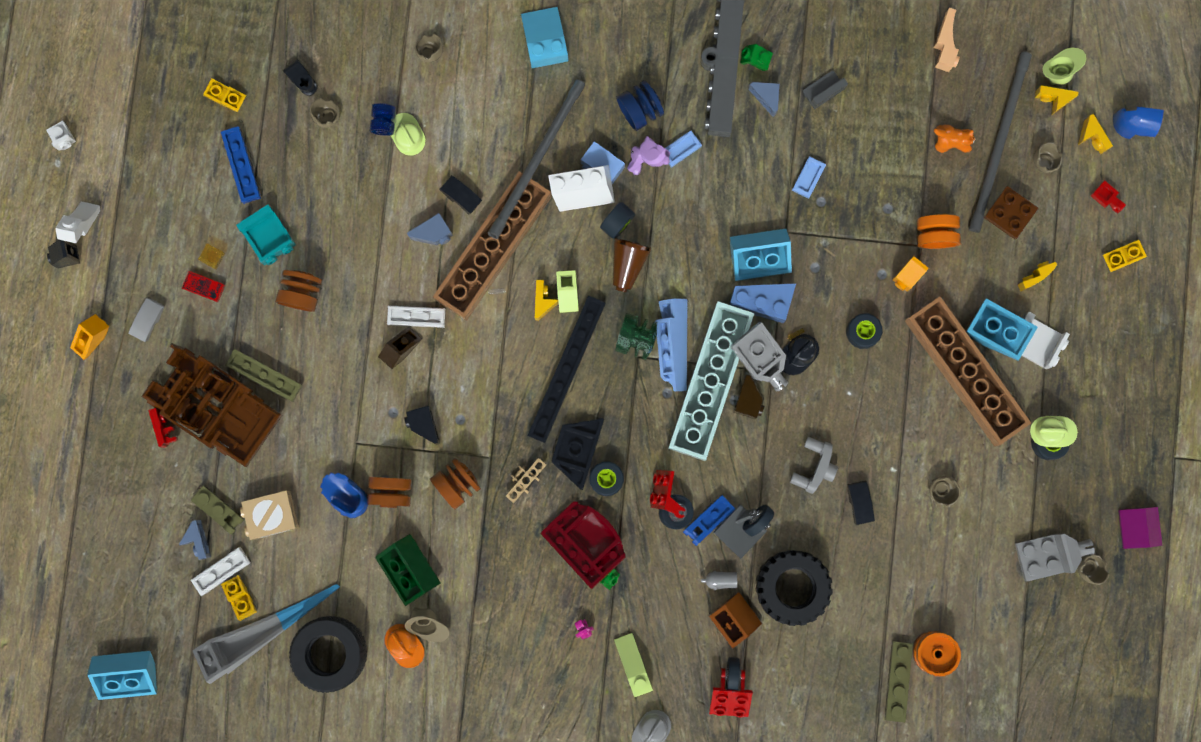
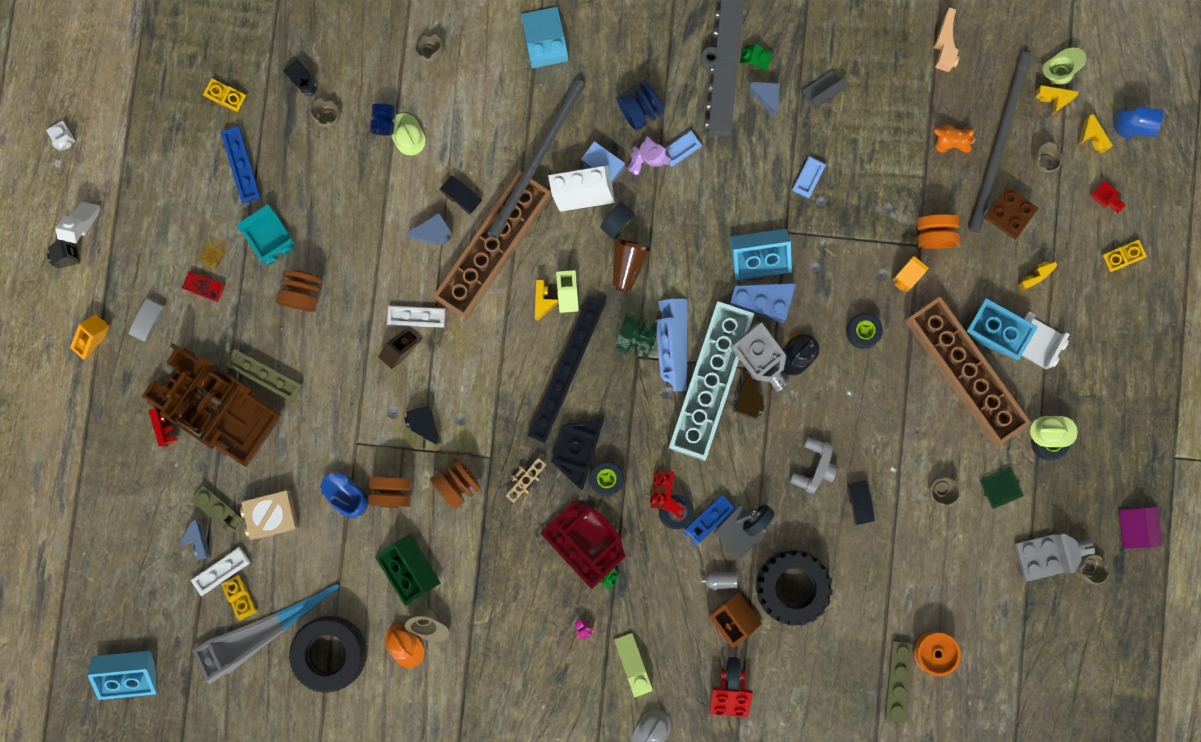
(1001, 487): none -> clear green piece

